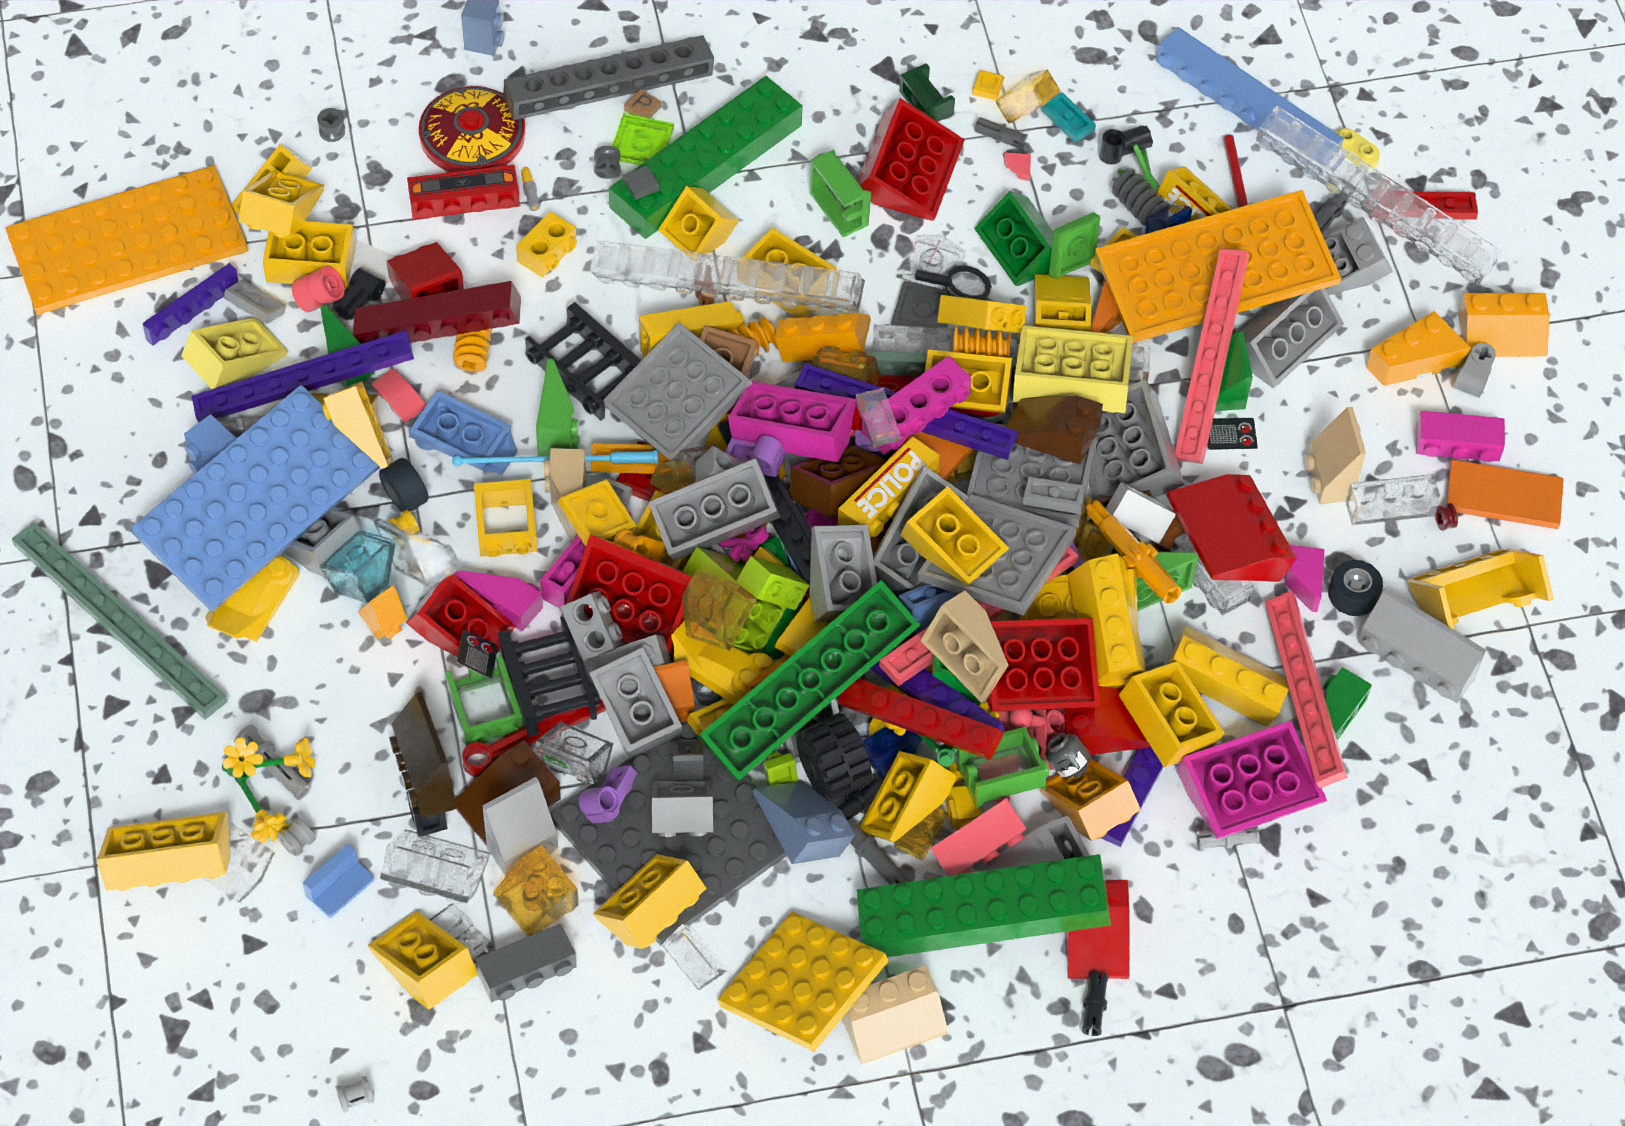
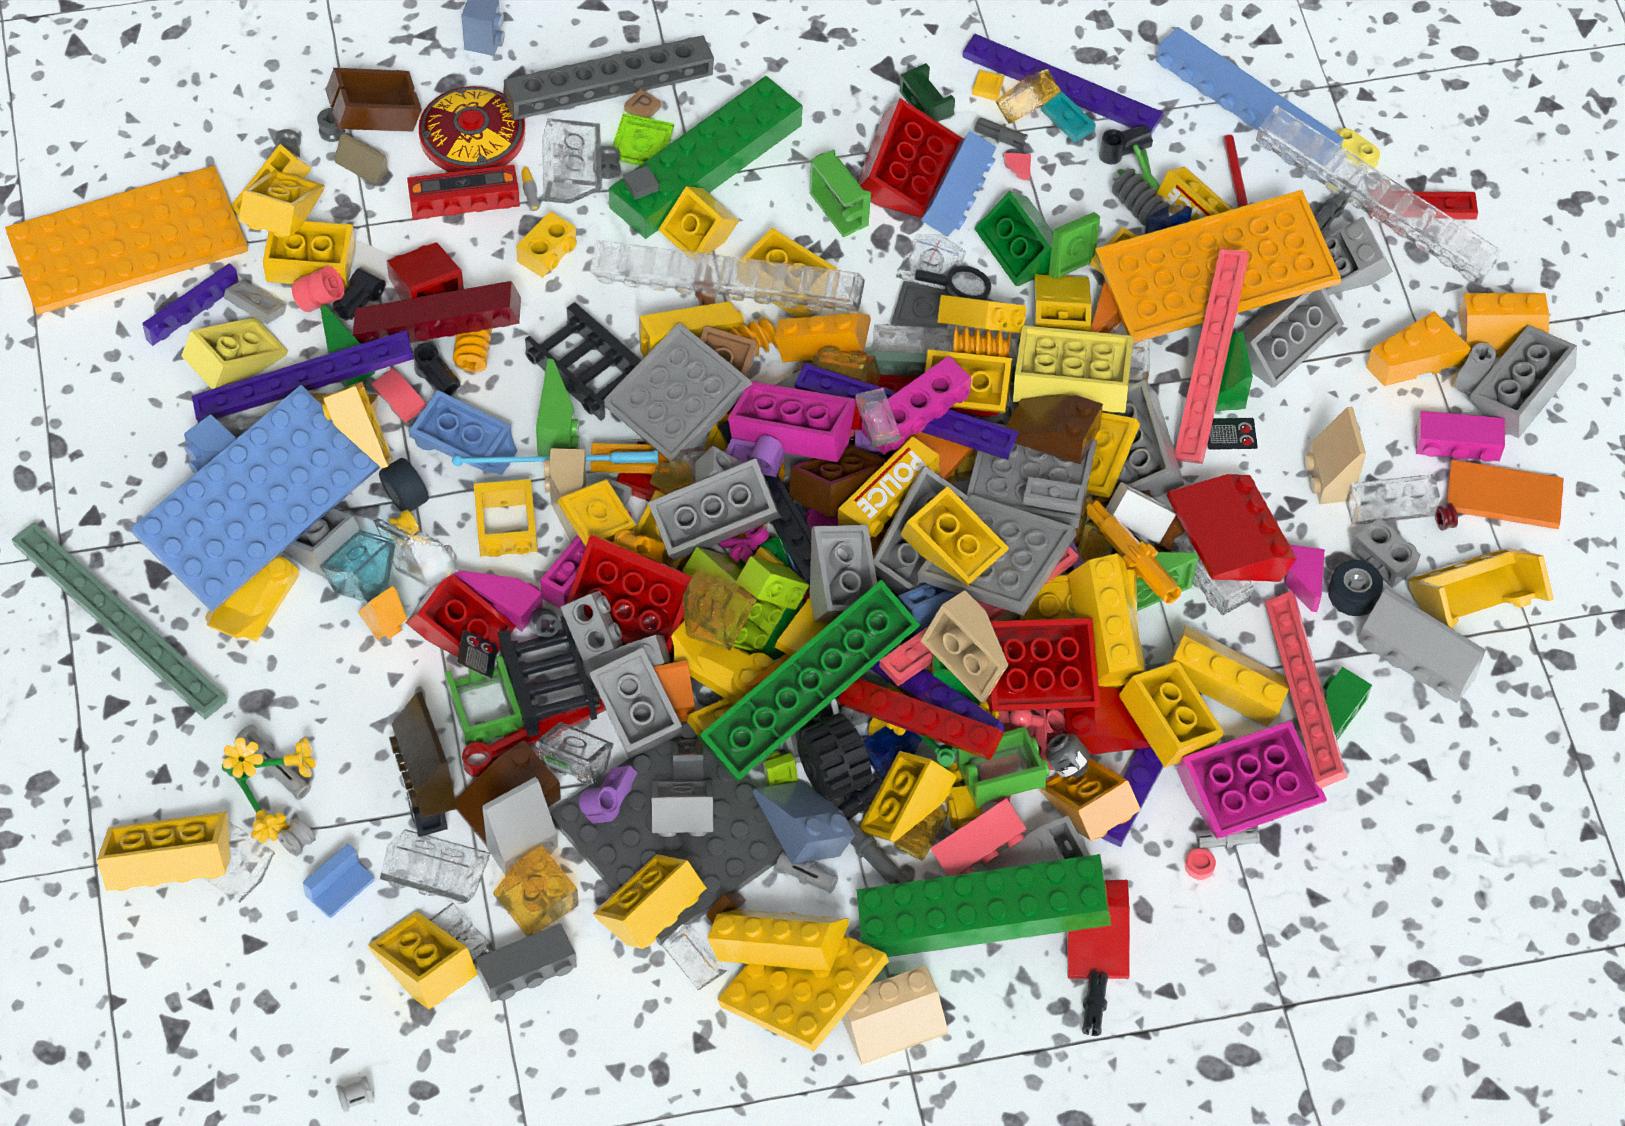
(289, 139): none -> dark grey wheel
(361, 159): none -> dark tan slope
(373, 99): none -> reddish brown piece
(434, 371): none -> black piece
(536, 626): none -> black axle
(570, 160): none -> clear slope
(725, 903): none -> reddish brown tile
(777, 939): none -> yellow slope
(824, 881): none -> light grey pin
(959, 184): none -> medium blue brick
(1078, 90): none -> dark purple plate
(1112, 449): none -> yellow plate
(1200, 863): none -> coral tile
(1383, 554): none -> light grey brick
(1525, 379): none -> light grey slope

